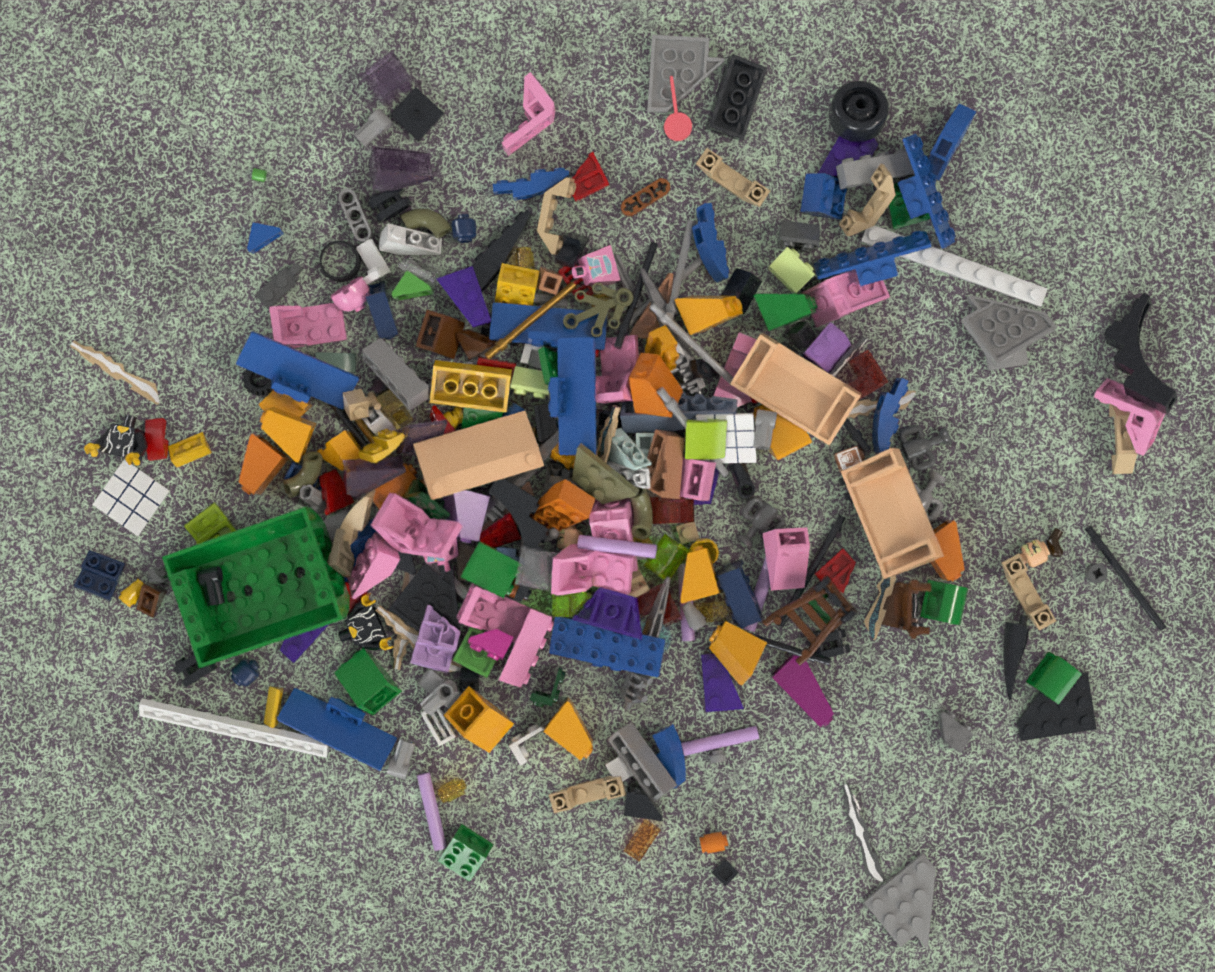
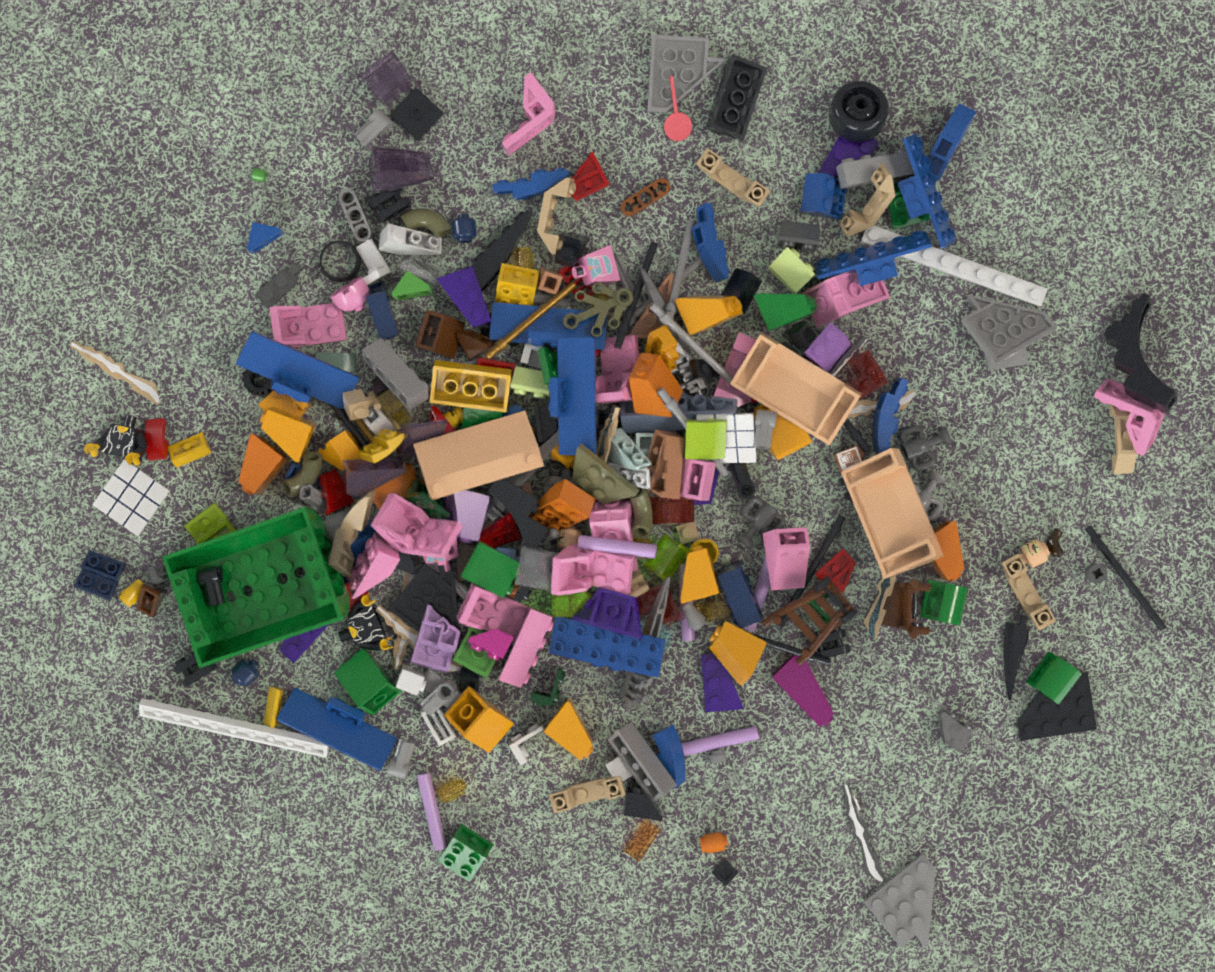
(410, 680): none -> white slope

